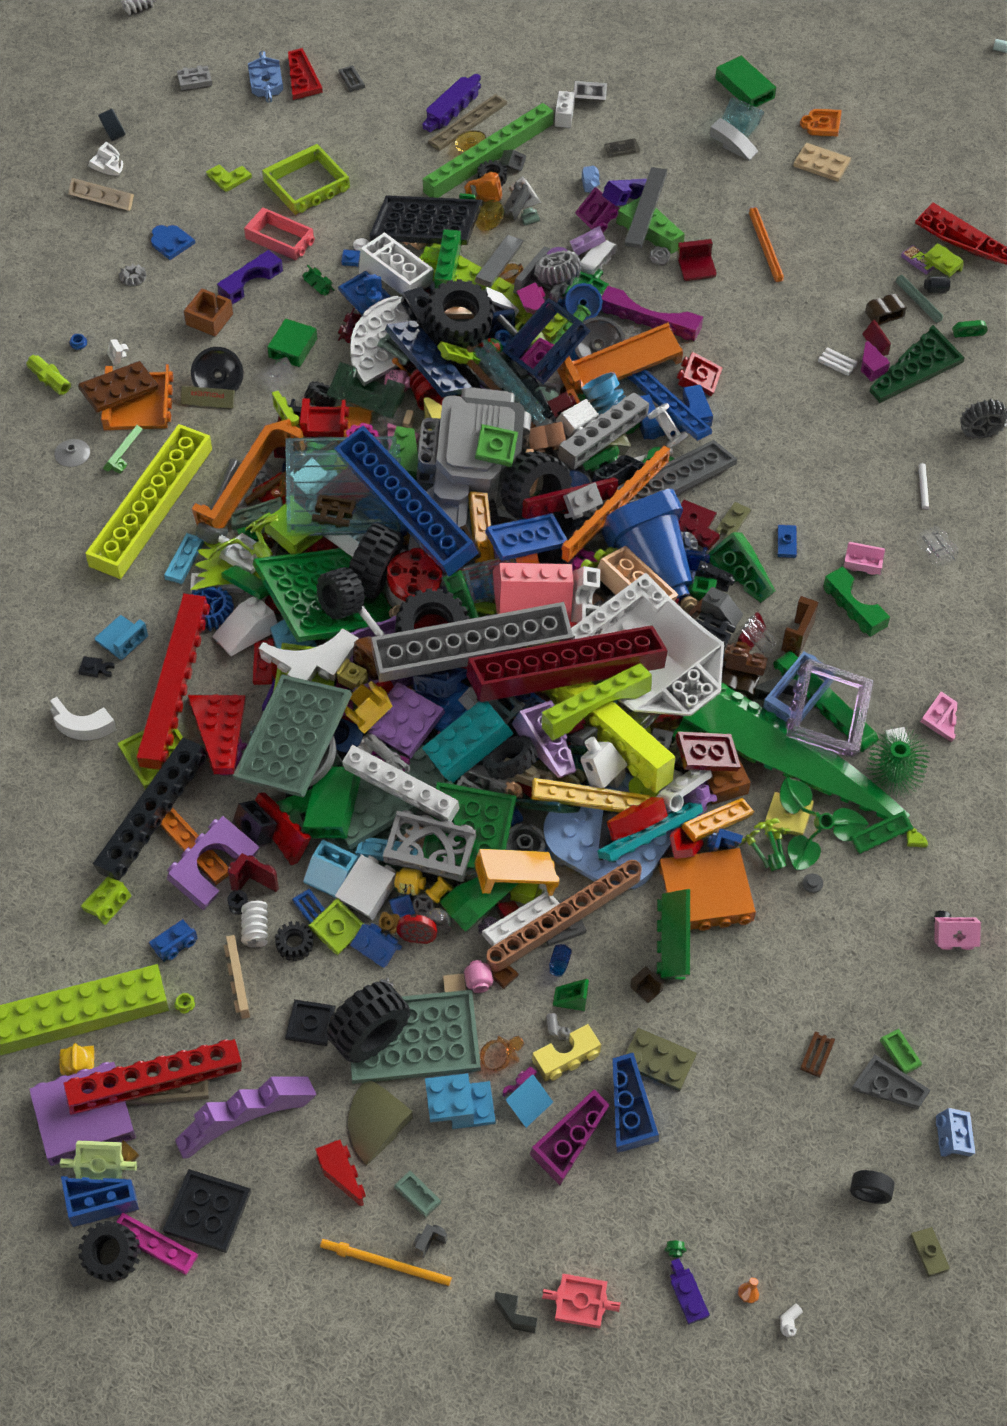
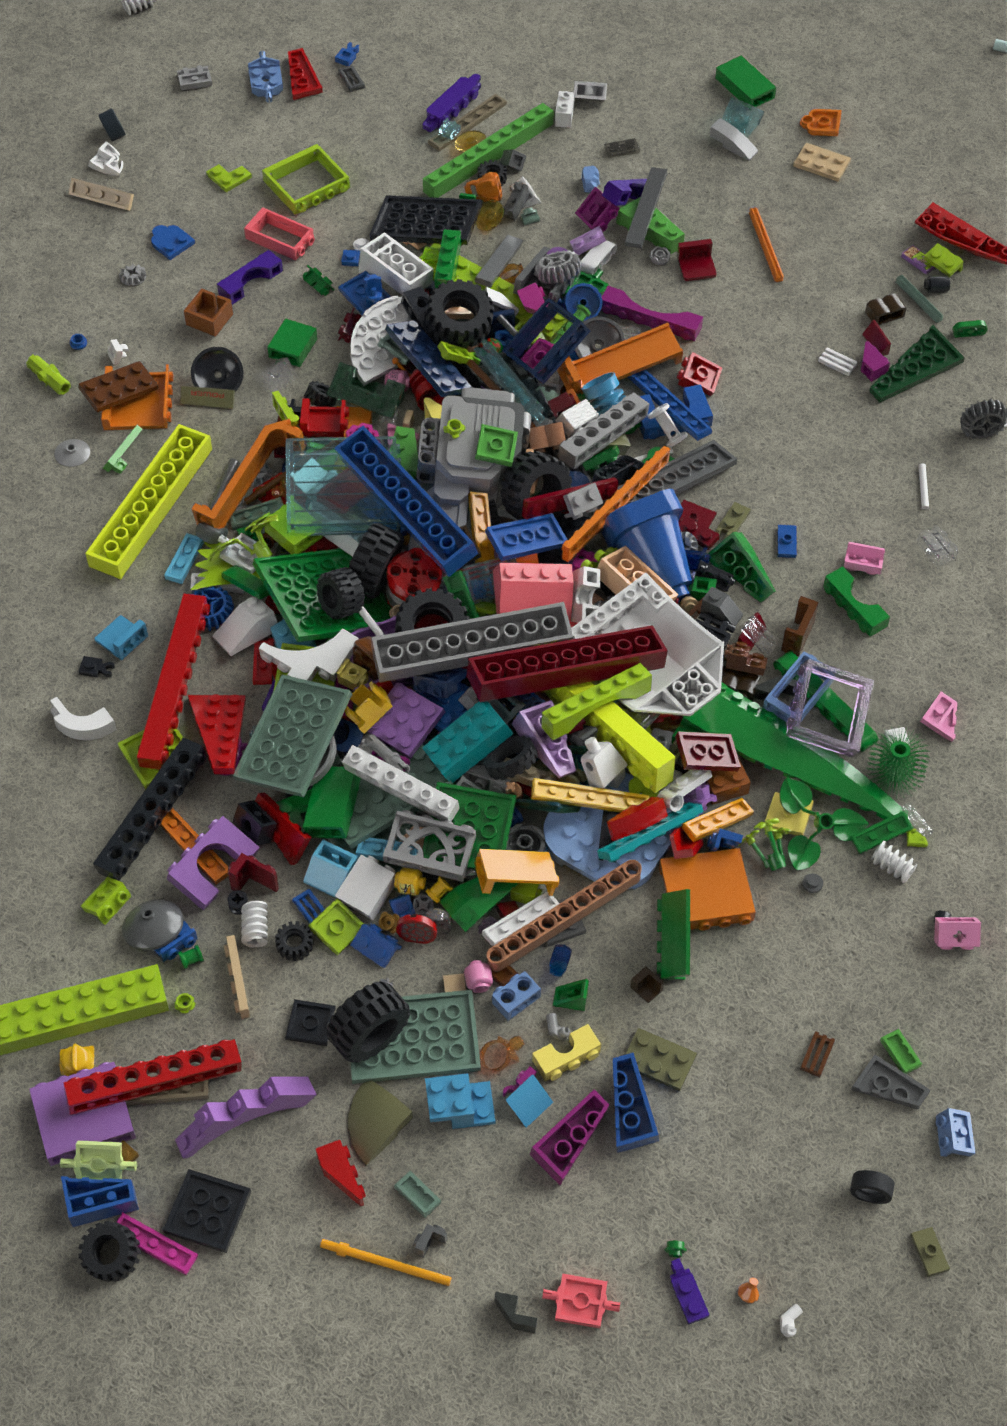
(152, 925): none -> dark grey dish
(191, 956): none -> green bush
(334, 506): dark brown plate -> none
(348, 55): none -> blue plate
(449, 129): none -> clear light blue tile
(454, 423): none -> lime plate
(518, 998): none -> medium blue brick
(893, 862): none -> white piece
(917, 820): none -> clear axle

